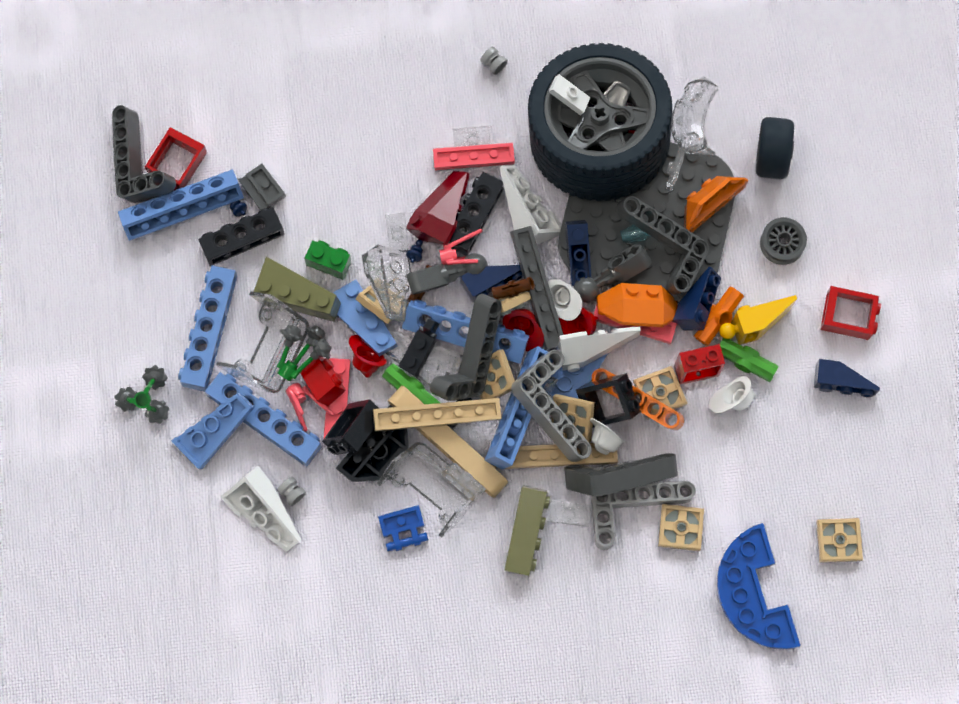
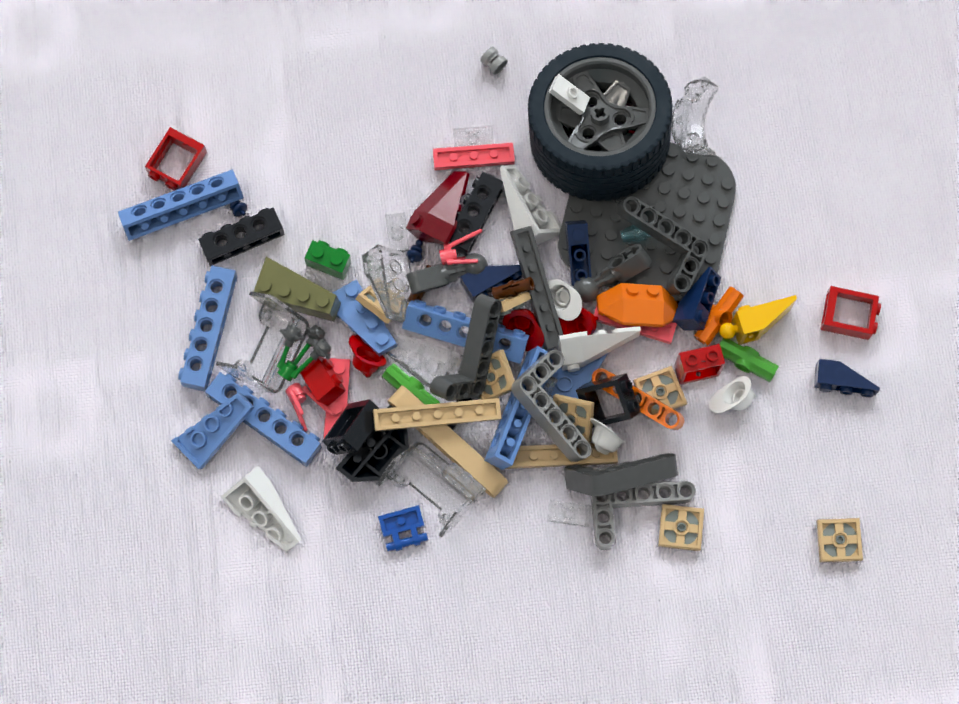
(127, 160): dark grey beam -> none
(128, 399): dark grey plant -> none
(262, 187): dark grey plate -> none
(291, 491): light grey wheel -> none
(420, 348): black hinge -> none
(526, 530): olive wedge -> none
(674, 169): clear plate -> none
(710, 199): orange wedge -> none
(742, 594): blue plate -> none
(775, 148): black wheel -> none
(782, 224): dark grey wheel -> none

